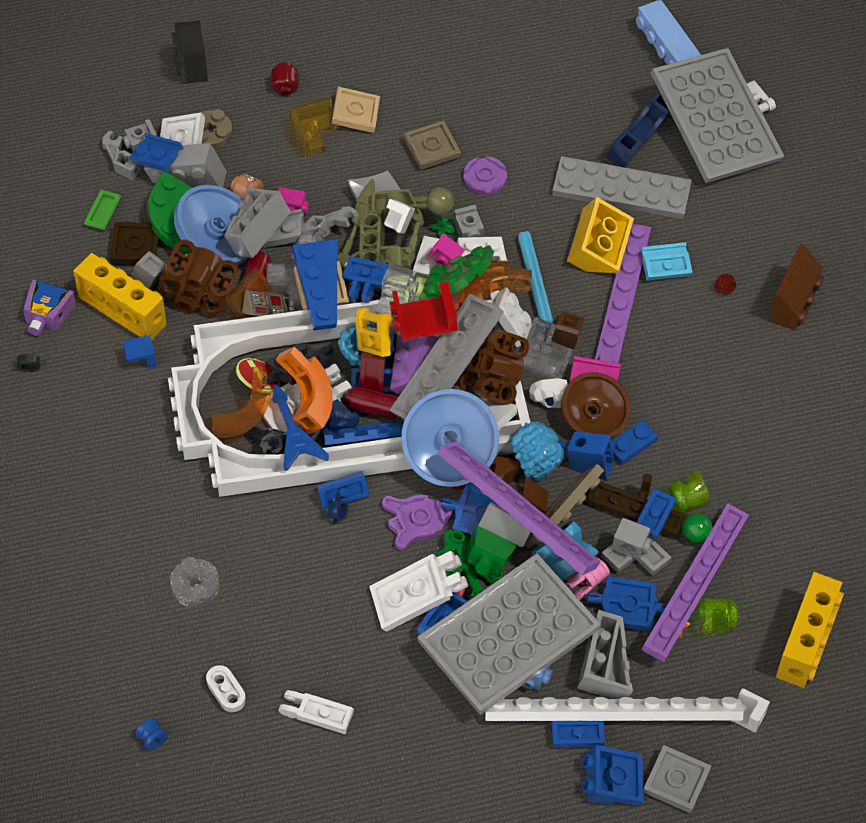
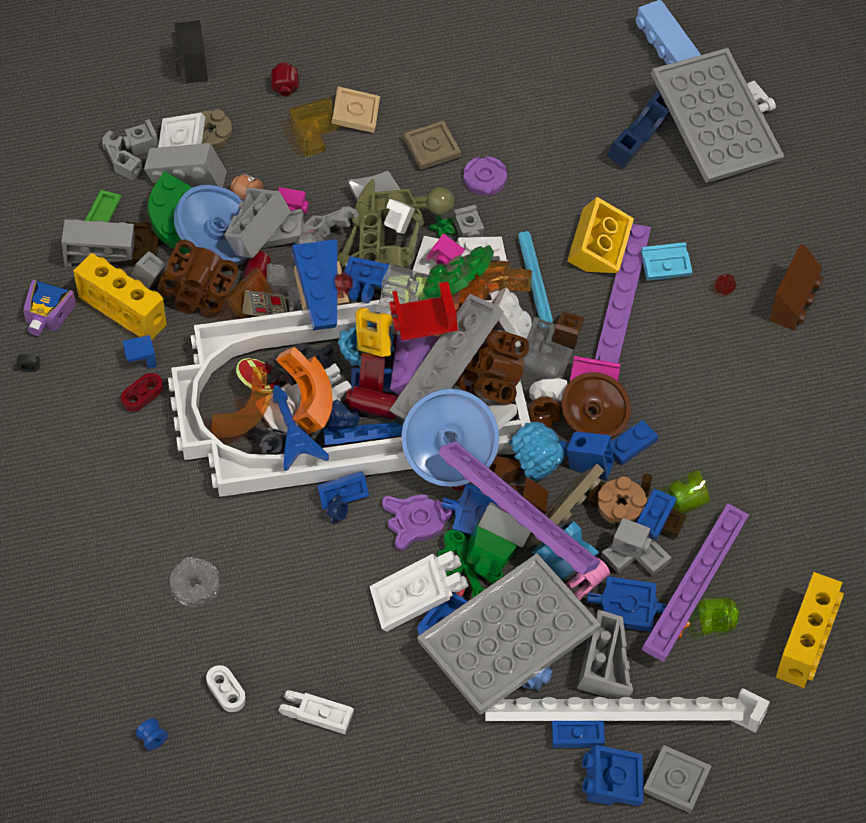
(101, 238): none -> light grey wedge
(140, 392): none -> dark red plate
(156, 152): blue plate -> none
(343, 282): none -> clear red plate
(544, 410): none -> reddish brown hair
(622, 187): light grey plate -> none
(625, 489): none -> medium nougat plate
(697, 527): green piece -> none

